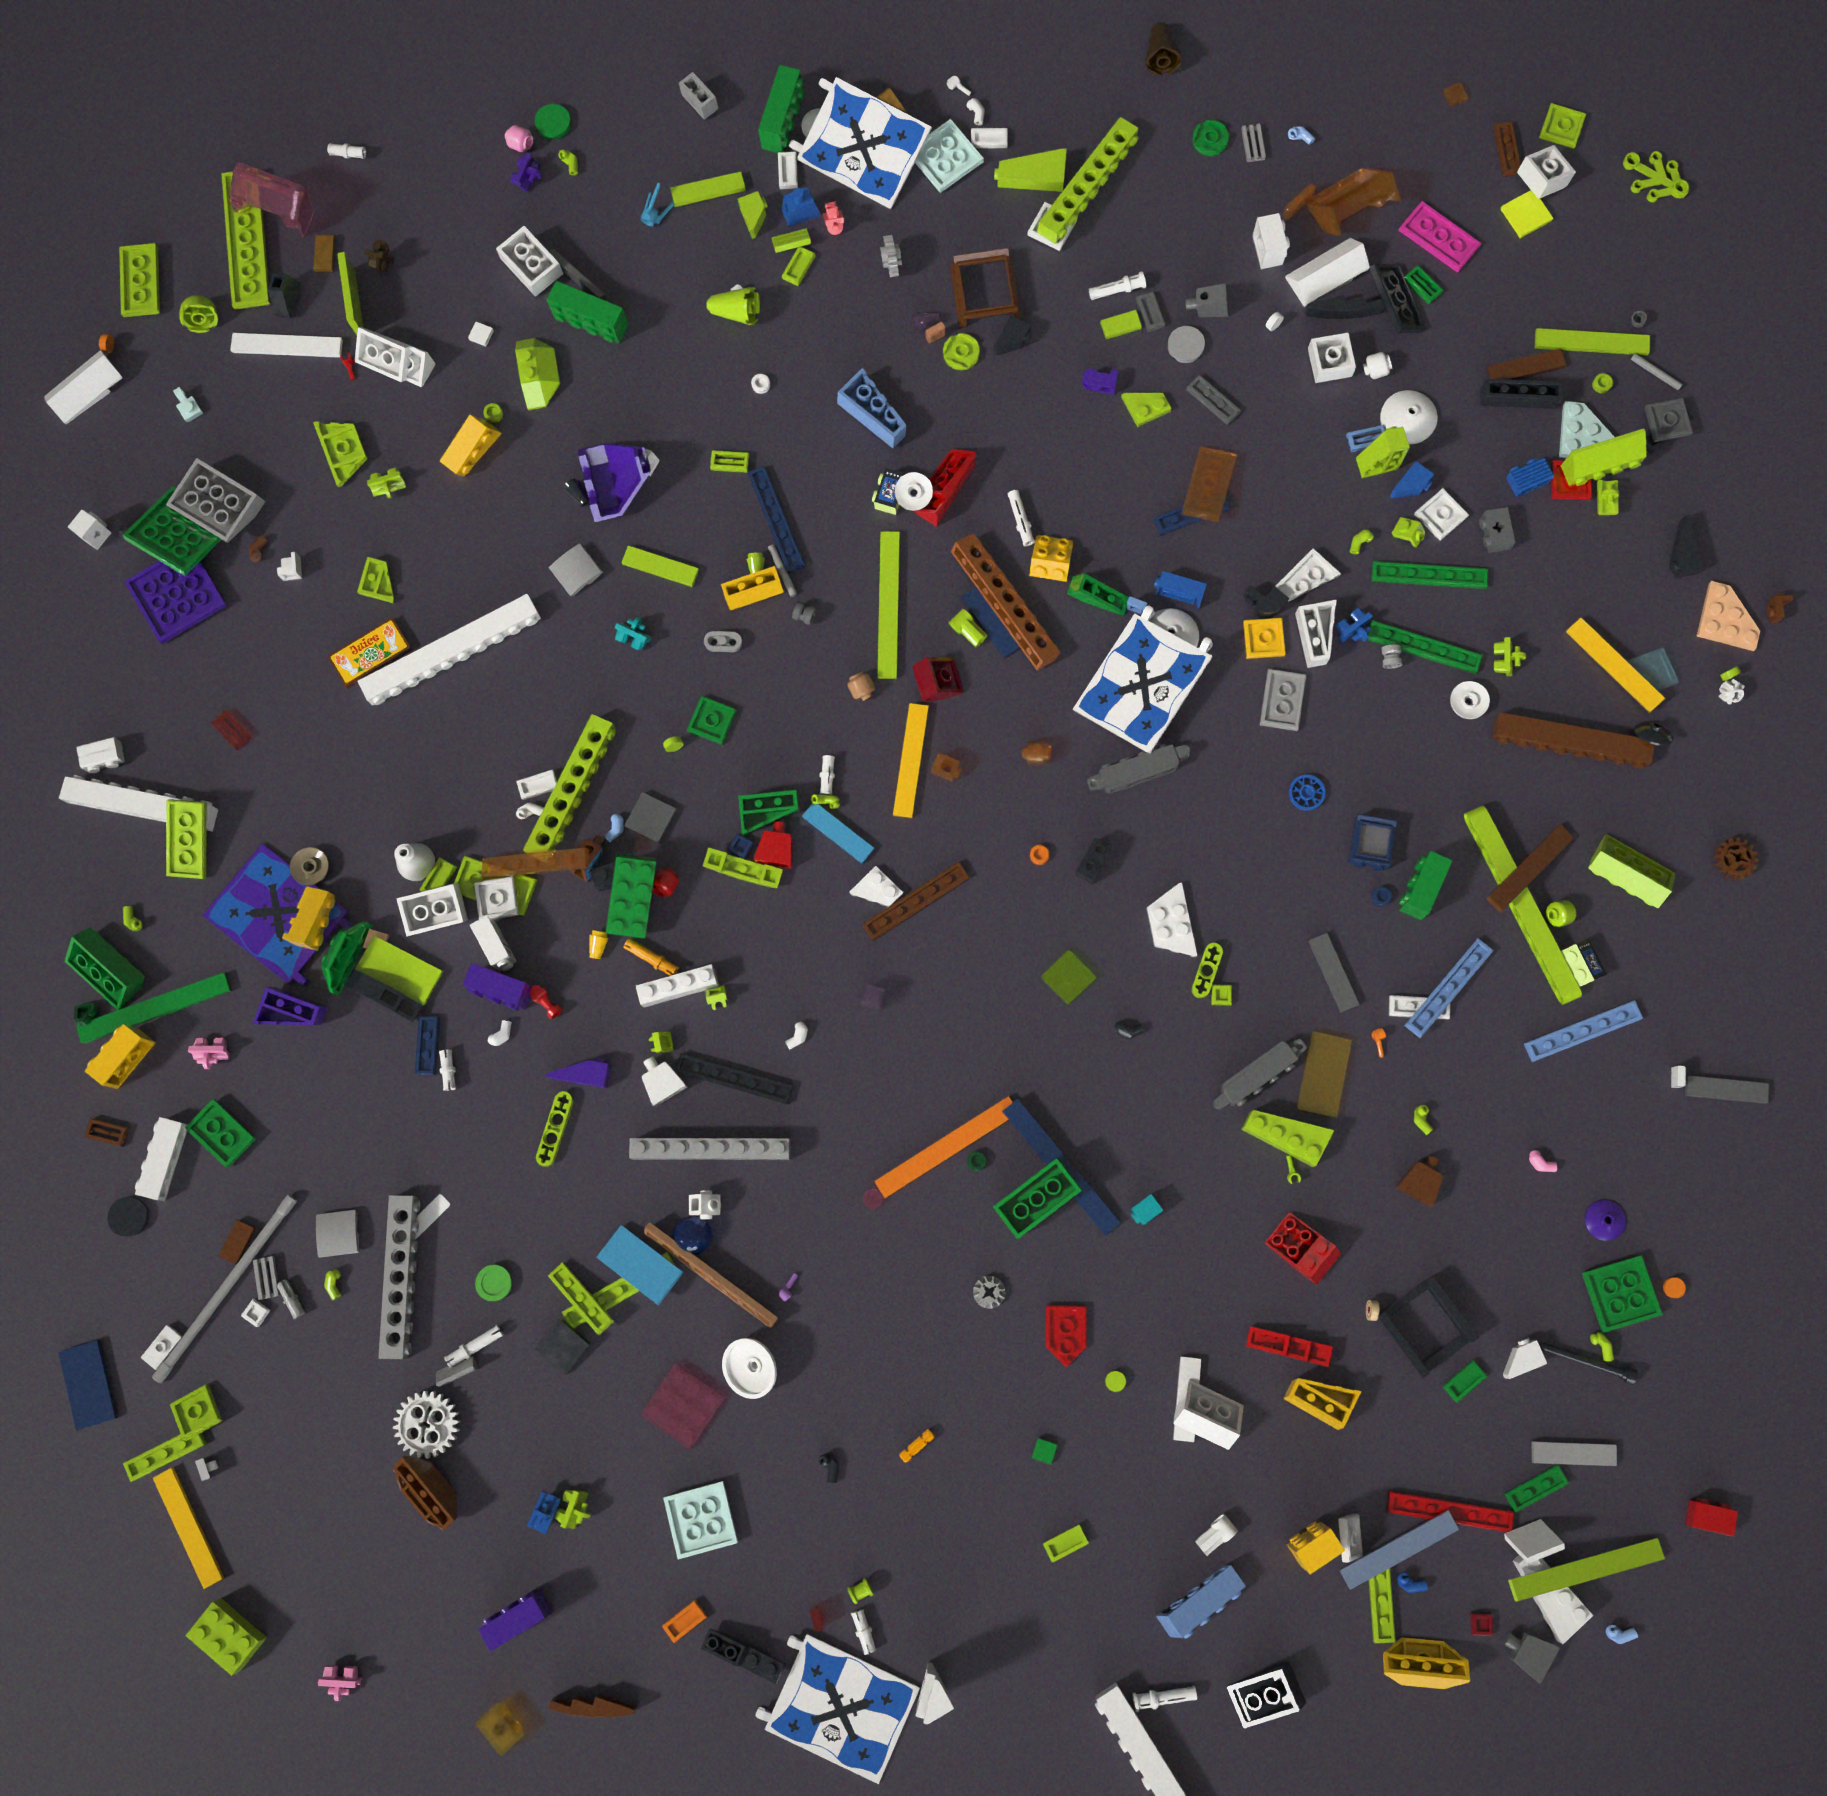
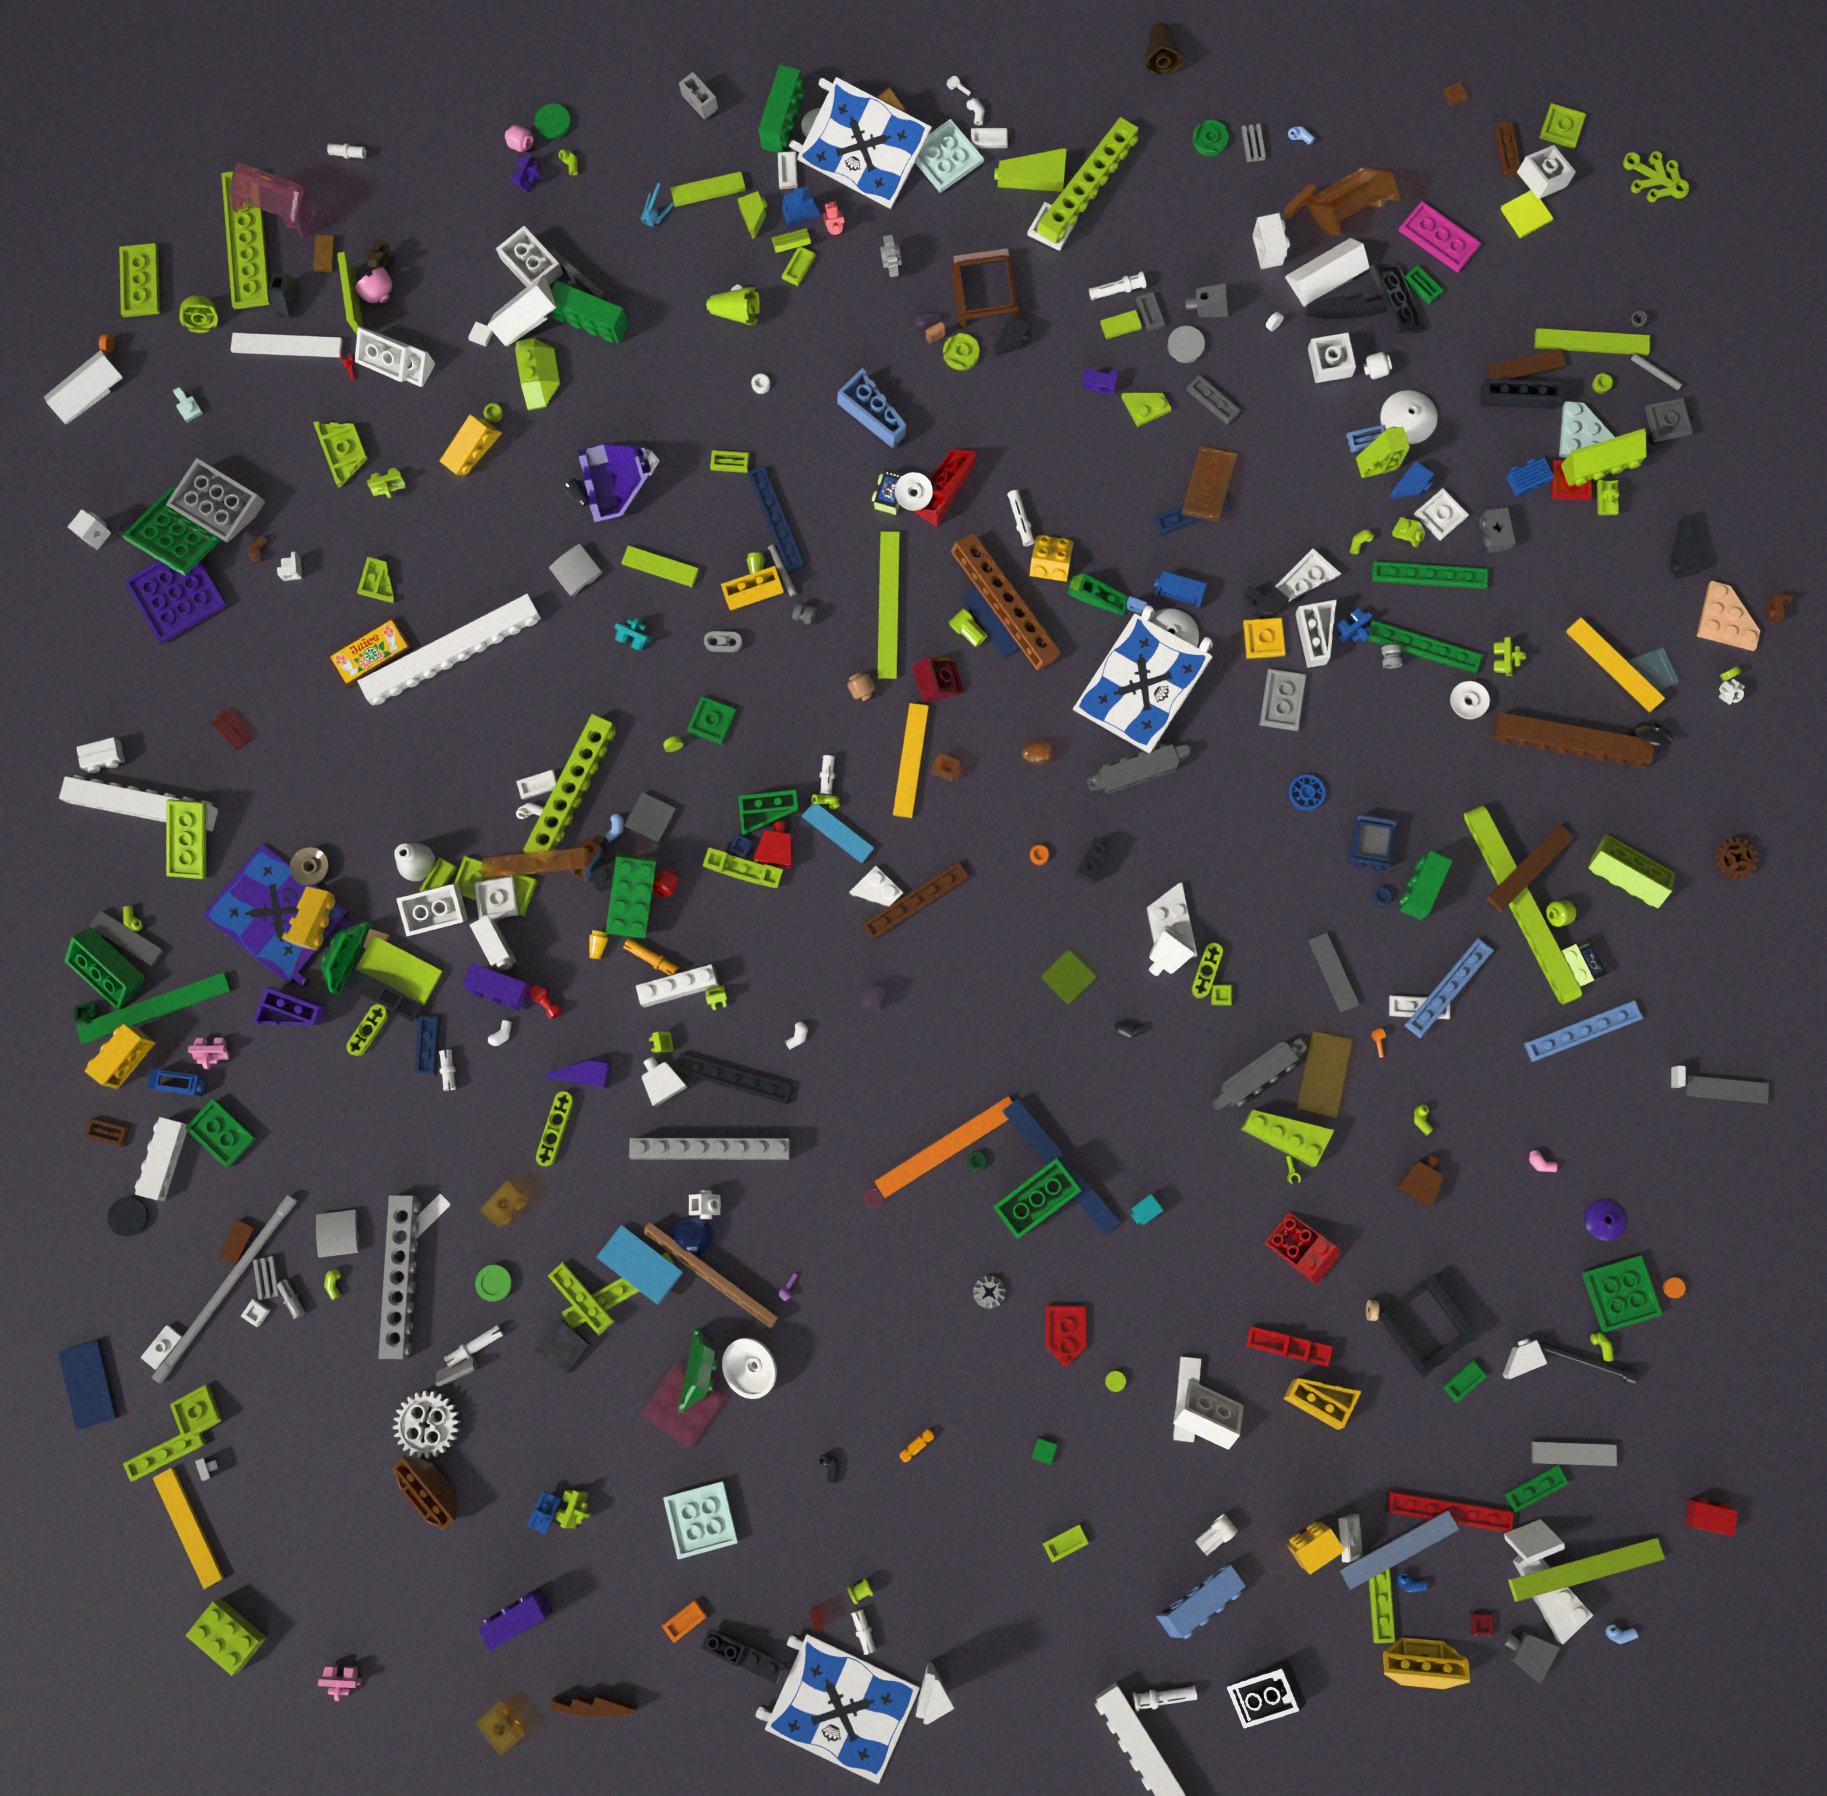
(126, 938): none -> dark grey tile
(195, 1087): none -> blue window
(359, 1031): none -> lime beam
(375, 287): none -> bright pink cylinder
(494, 1209): none -> clear yellow brick
(523, 312): none -> white slope
(698, 1372): none -> green wedge
(1169, 952): none -> white torso

